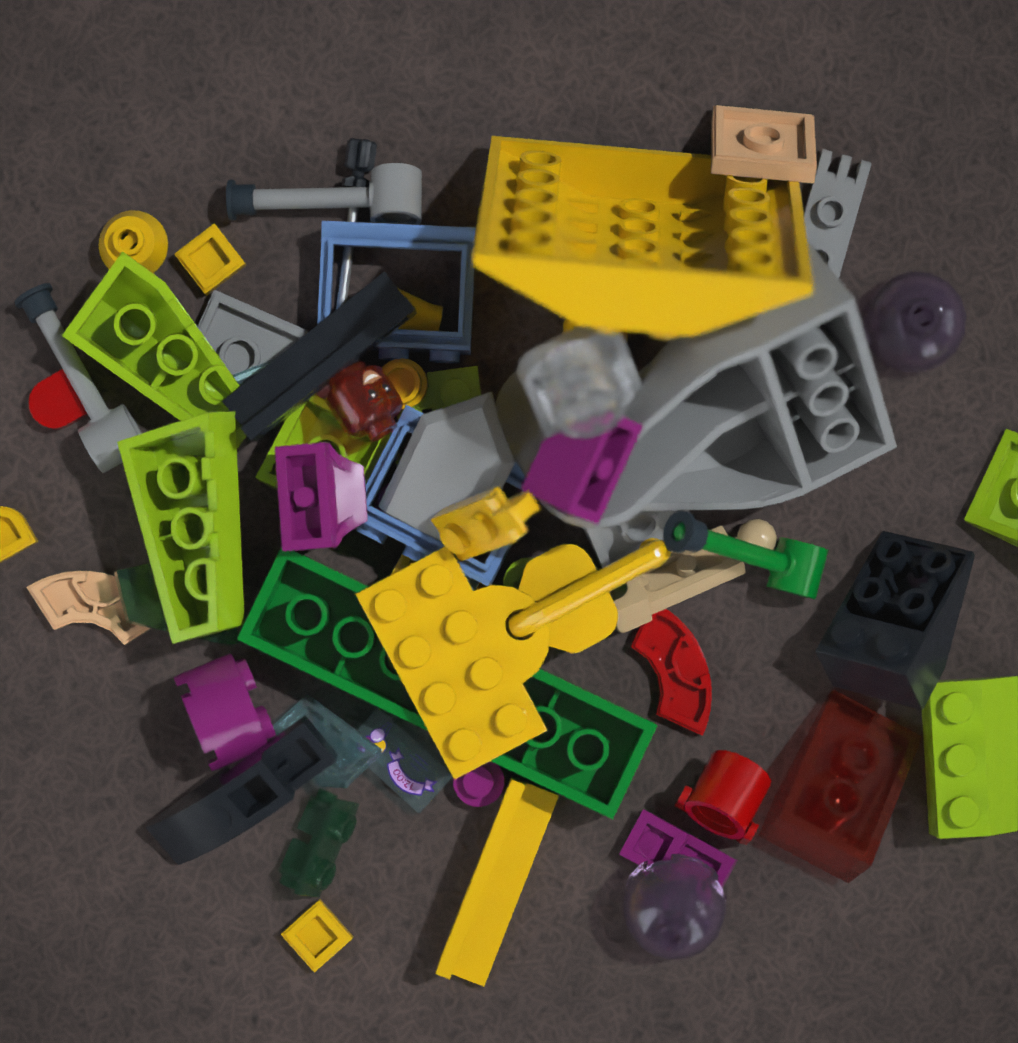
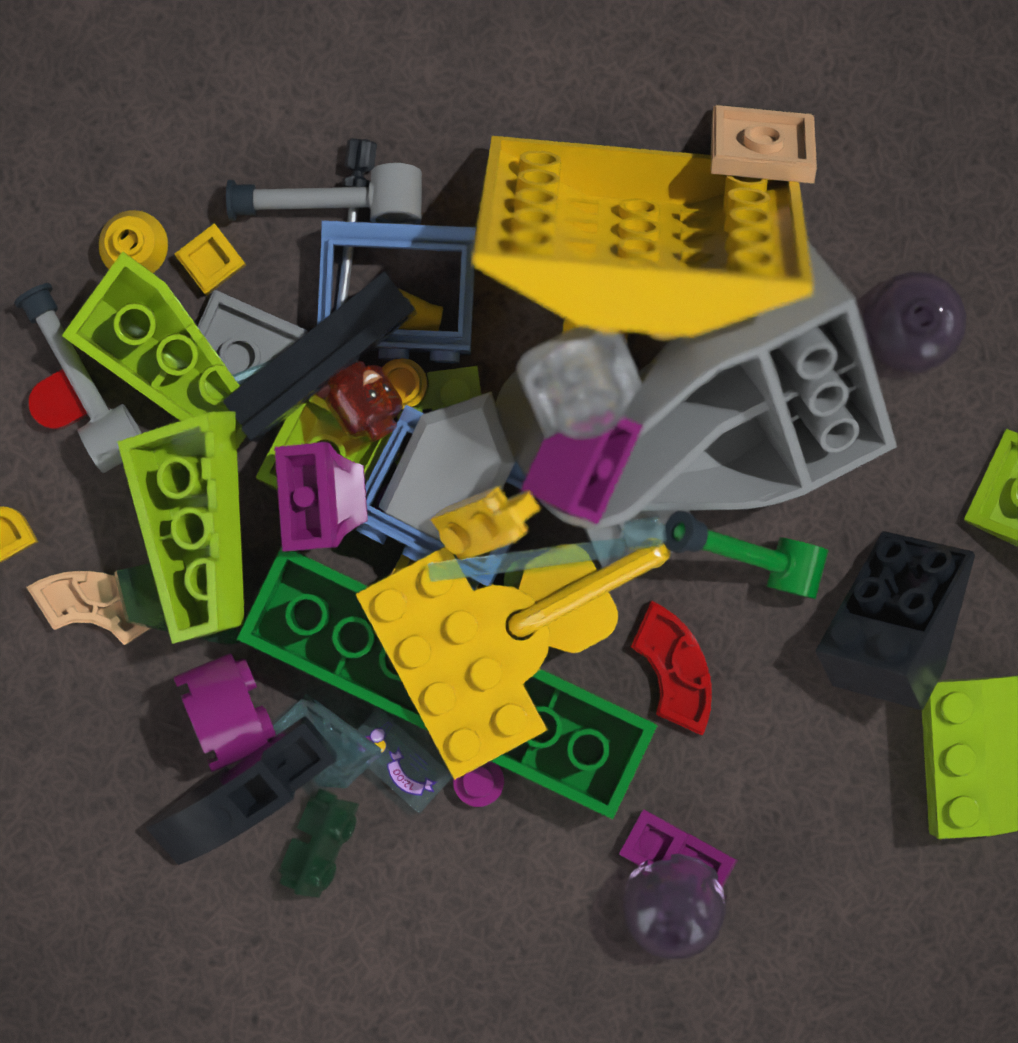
(317, 935): yellow tile -> none
(497, 882): yellow fence -> none
(635, 535): none -> clear light blue piece
(683, 577): tan plate -> none
(727, 796): red piece -> none
(834, 208): light grey hinge -> none
(841, 788): clear red slope -> none

